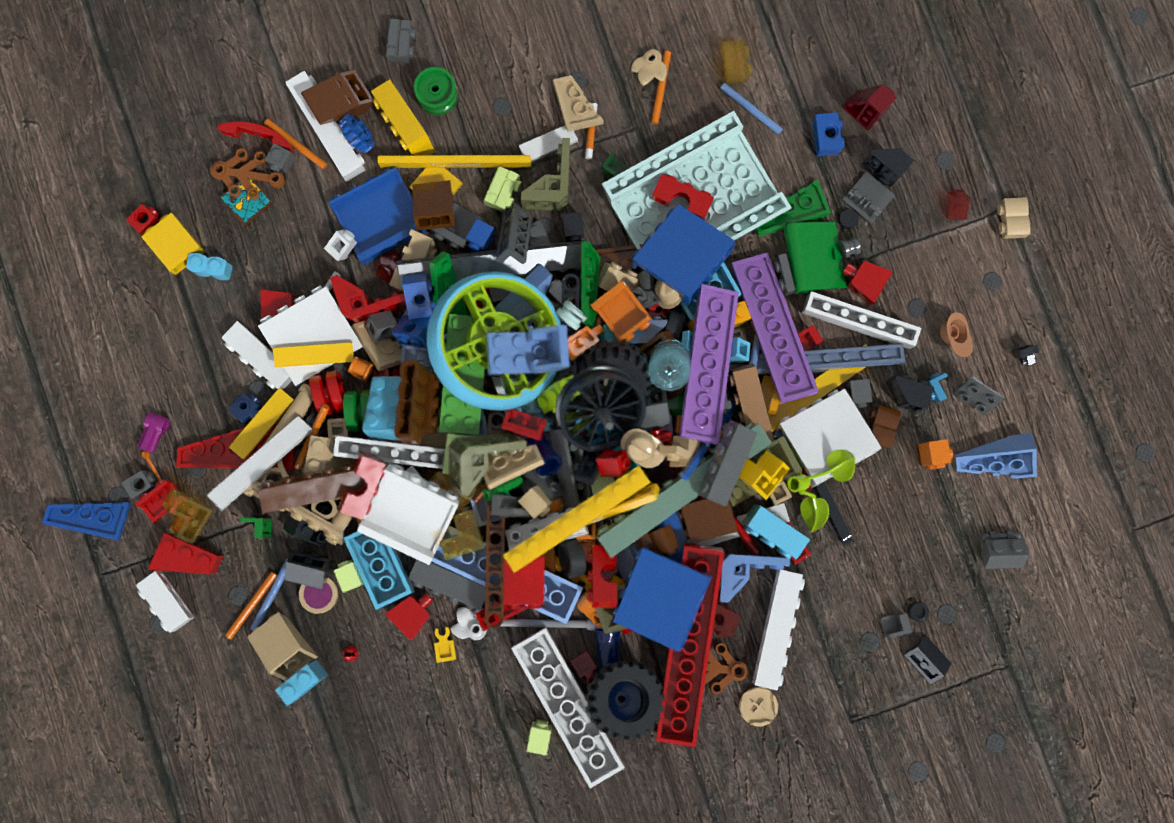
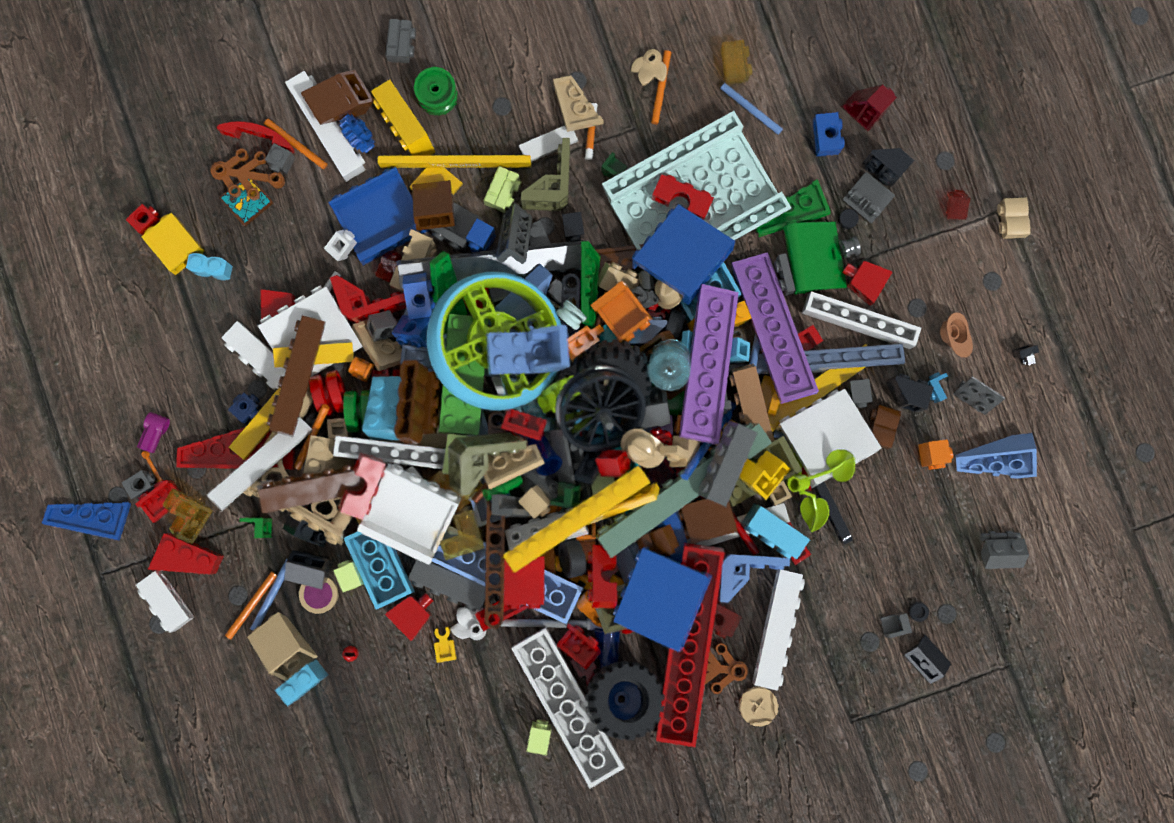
(297, 376): none -> reddish brown brick
(567, 496): none -> dark green panel
(578, 646): none -> red bracket

